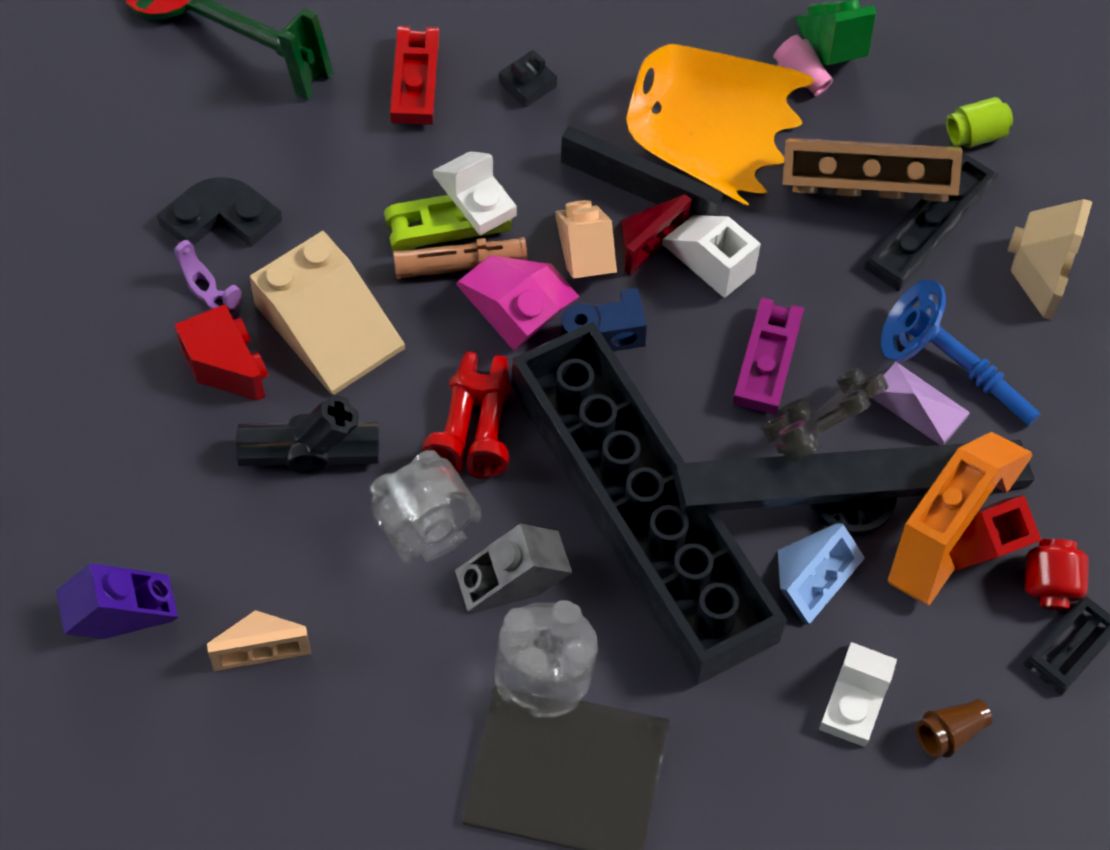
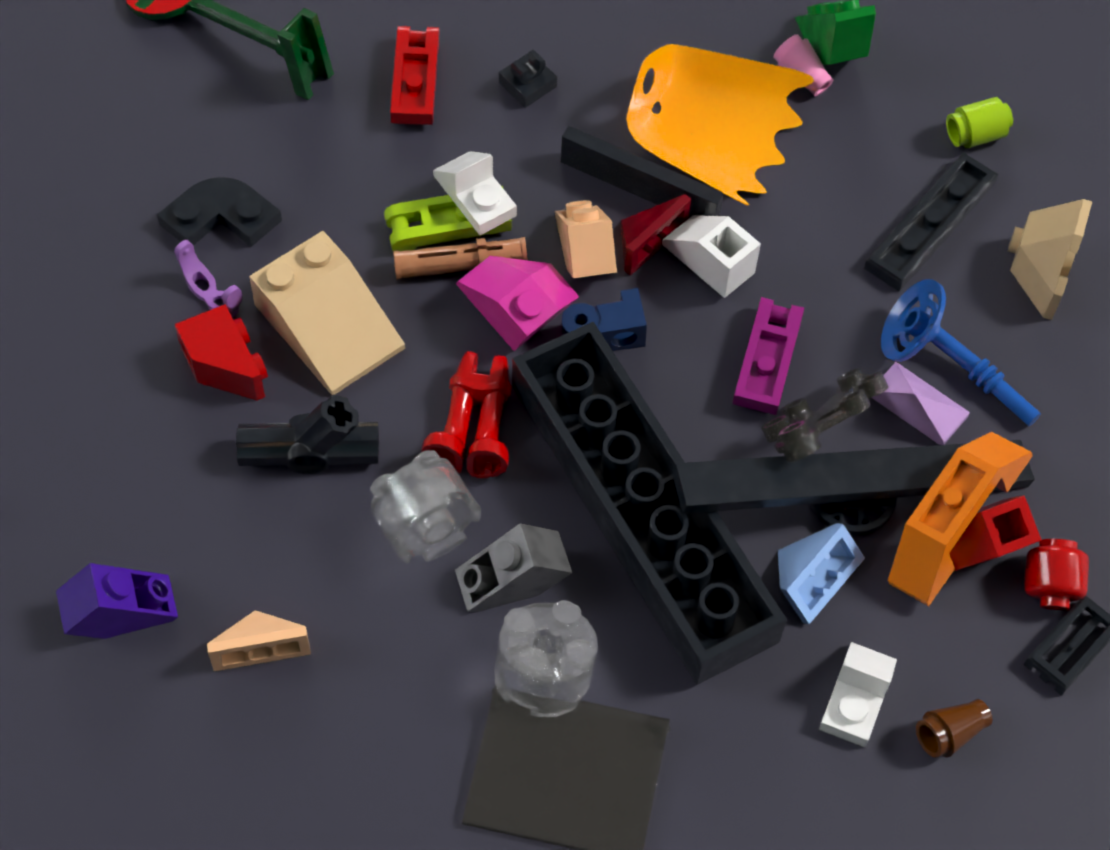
(872, 166): medium nougat brick -> none

